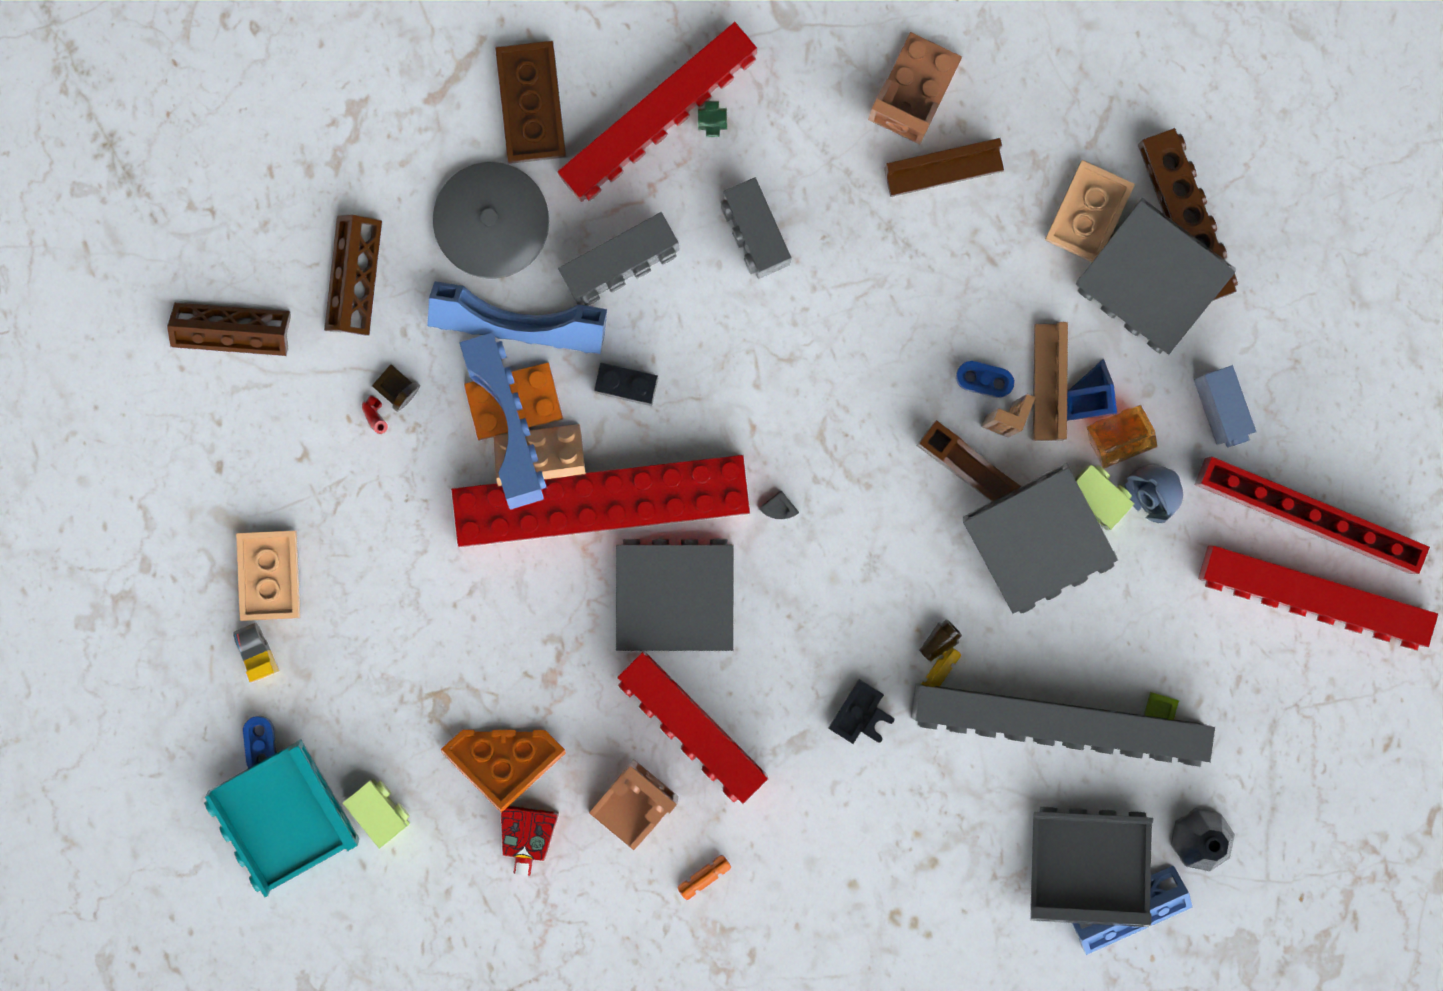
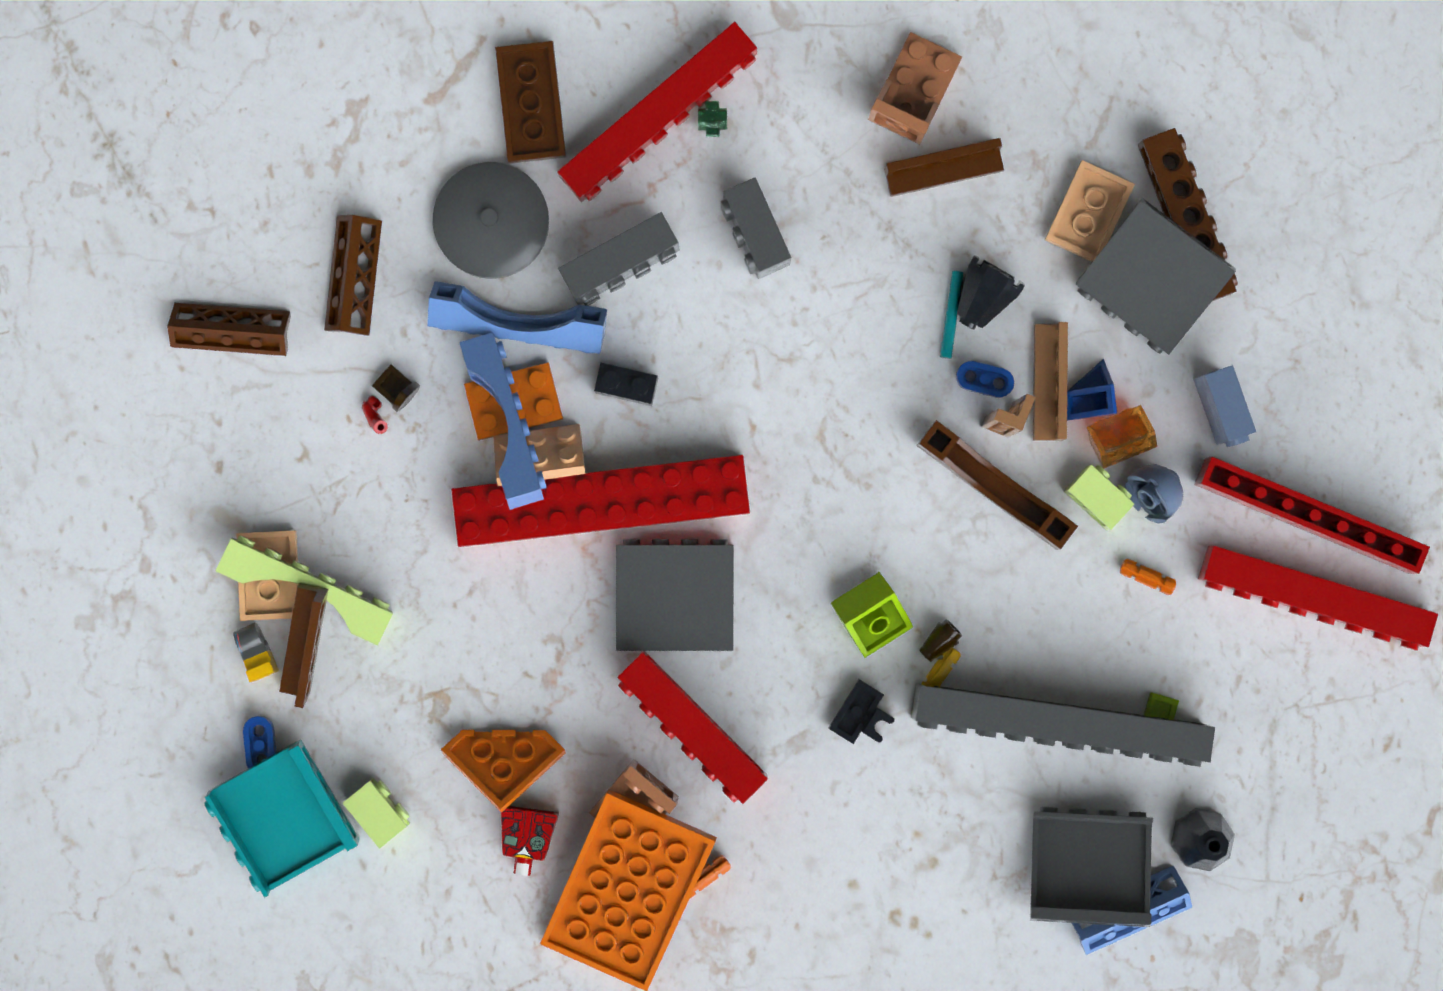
(249, 564): none -> yellowish green arch
(303, 642): none -> reddish brown fence
(628, 890): none -> orange plate
(779, 507): dark grey tile -> none
(872, 614): none -> lime slope
(951, 314): none -> teal bar
(985, 293): none -> black cone
(1040, 539): dark grey panel -> none
(1148, 577): none -> orange axle

